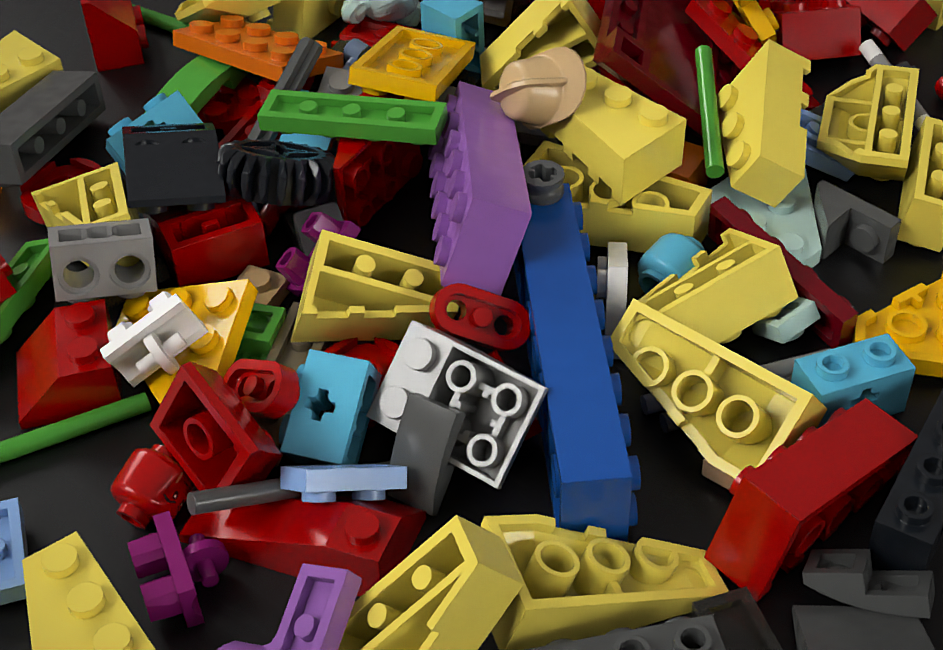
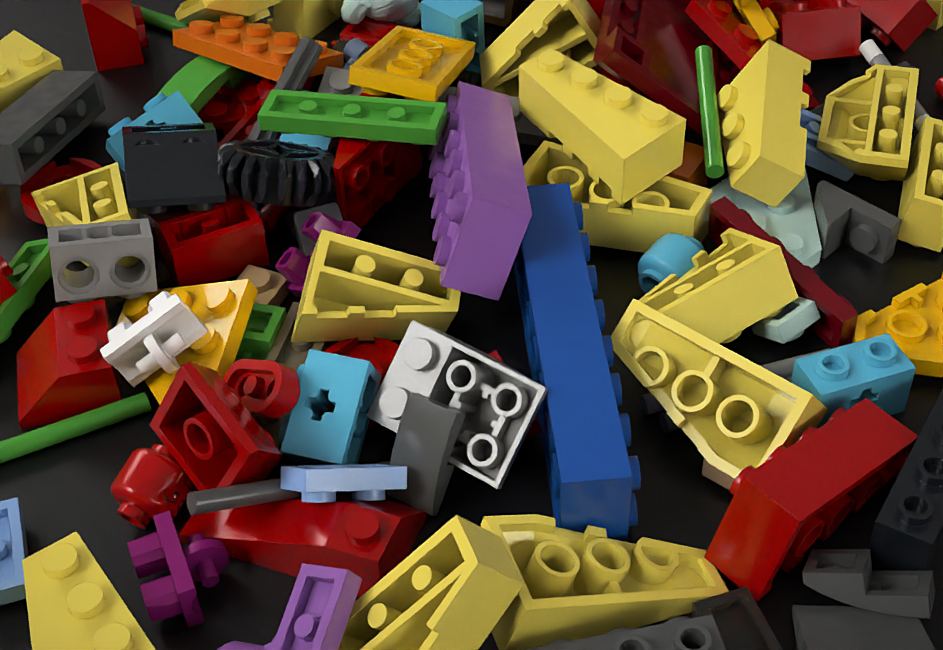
(478, 316): red plate -> none
(542, 87): tan piece -> none
(544, 182): dark grey bush -> none
(612, 284): white wing -> none

